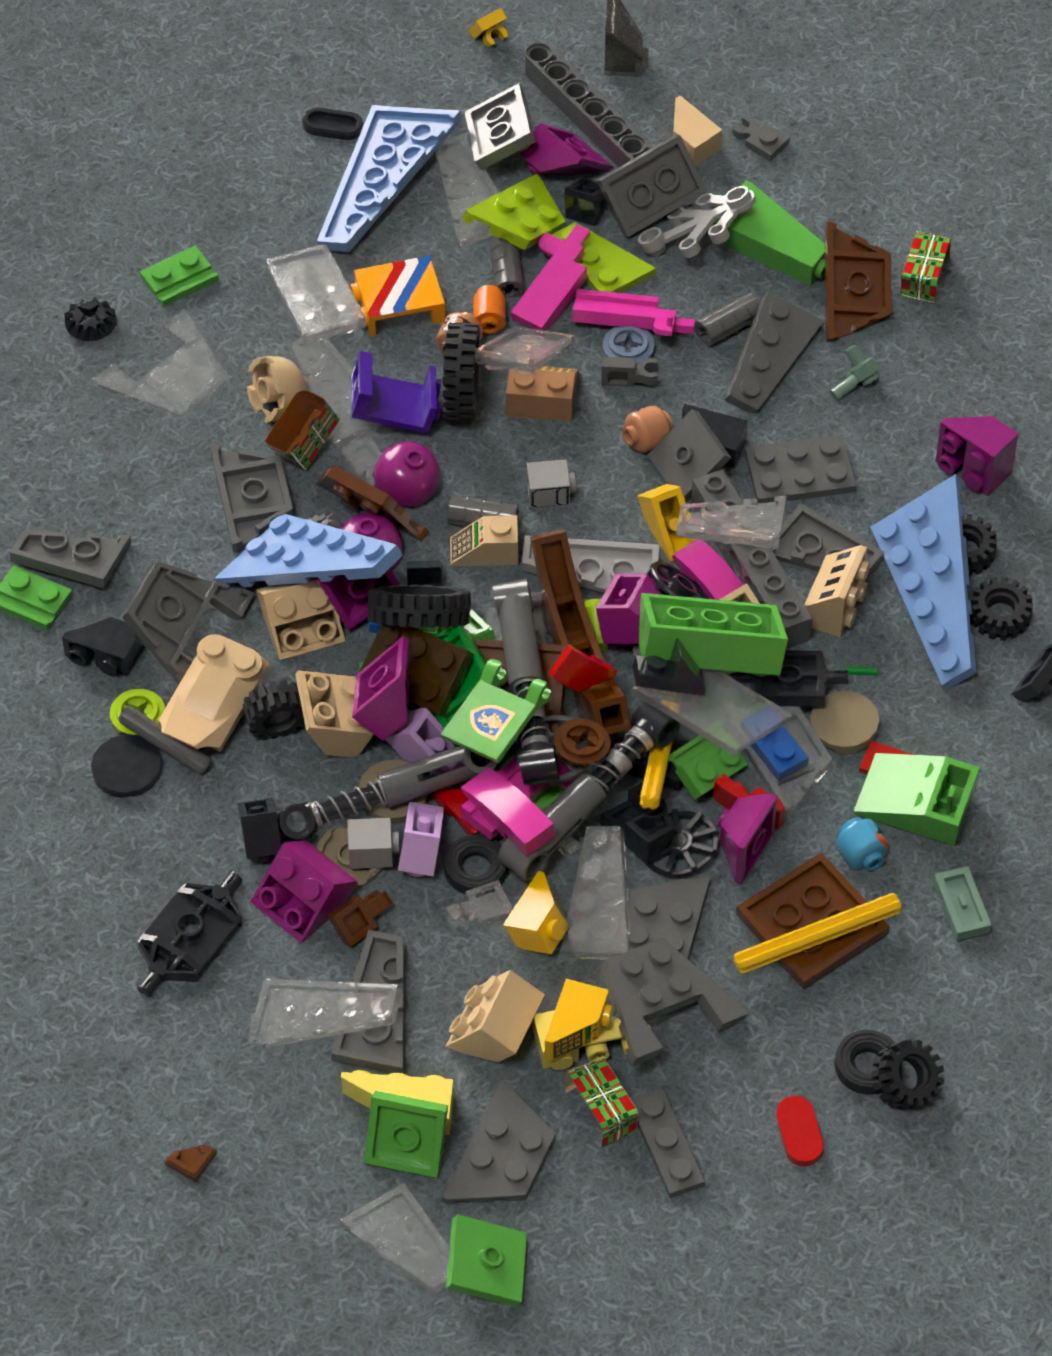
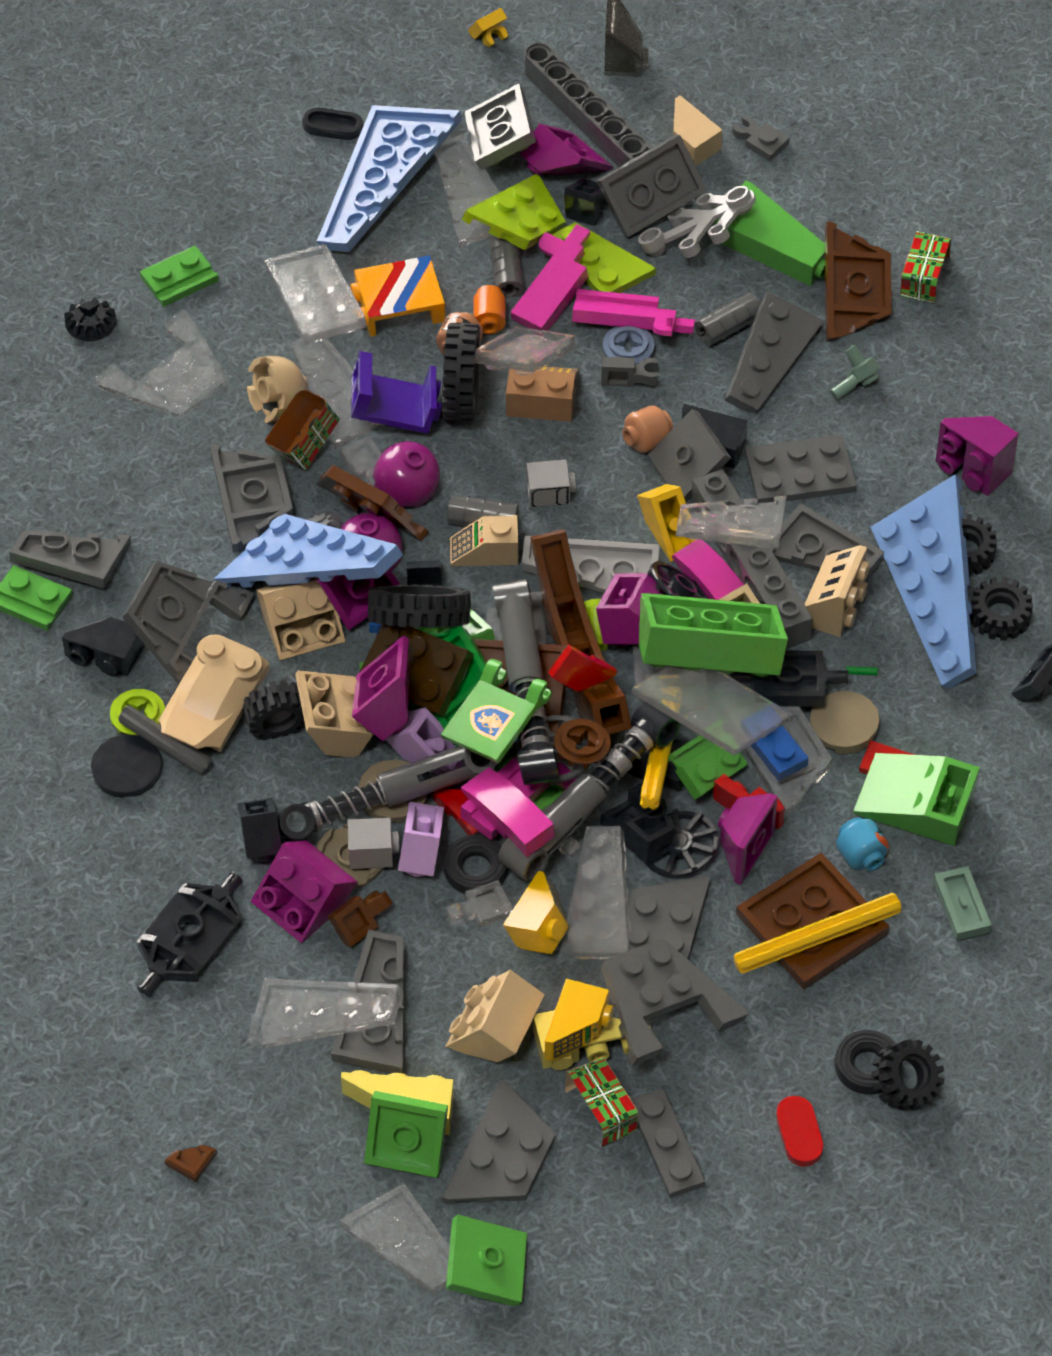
(674, 675): black slope -> none

